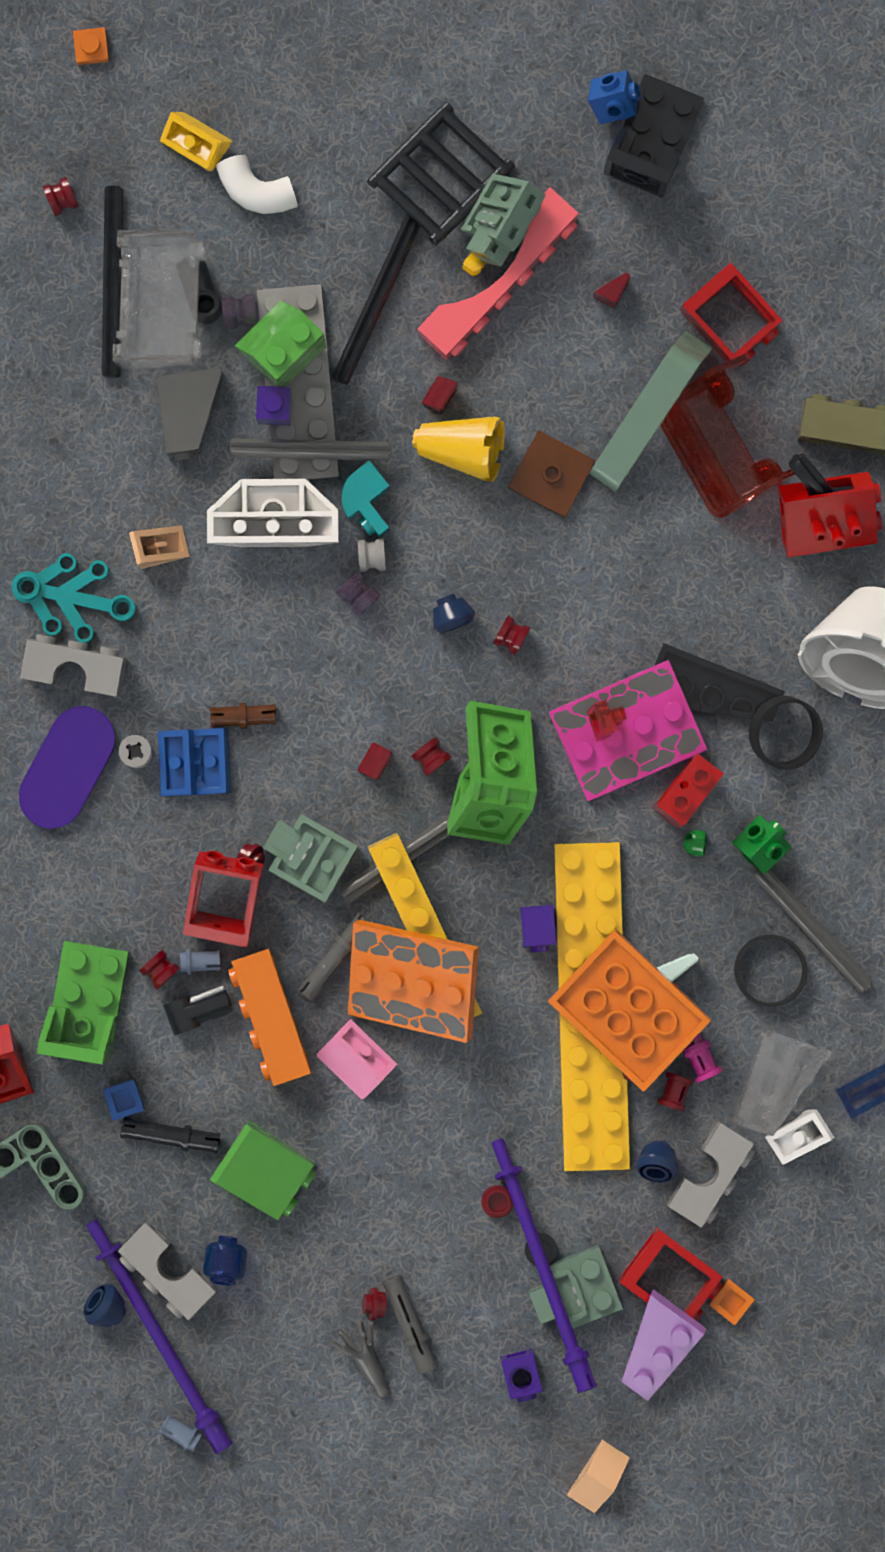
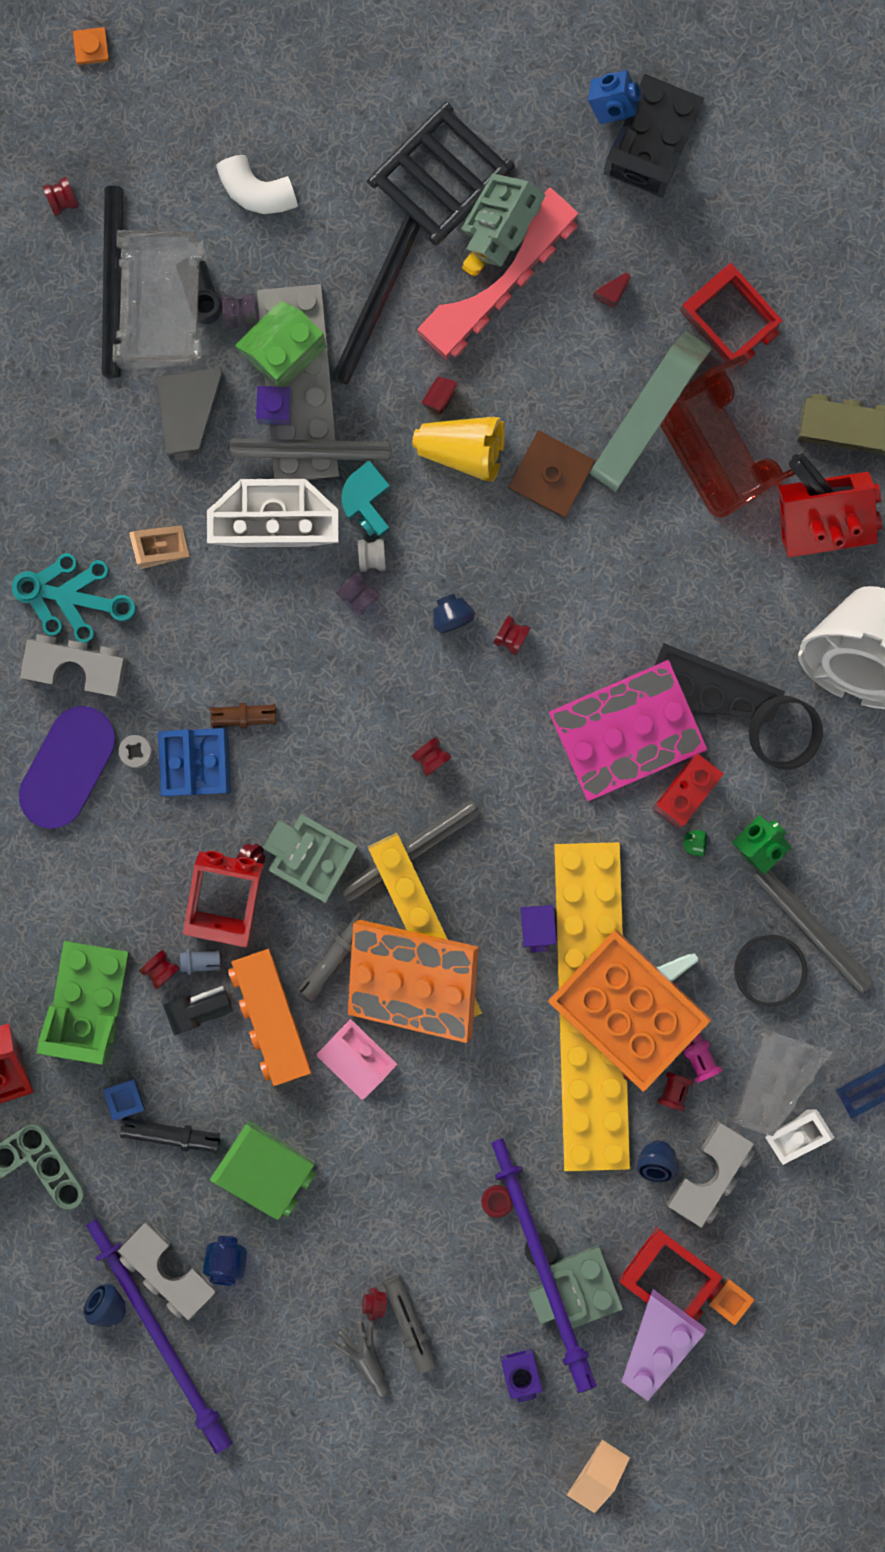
(180, 1433): sand blue pin -> none
(194, 140): yellow slope -> none
(375, 761): dark red slope -> none
(500, 779): bright green bracket -> none
(604, 720): clear red tile -> none

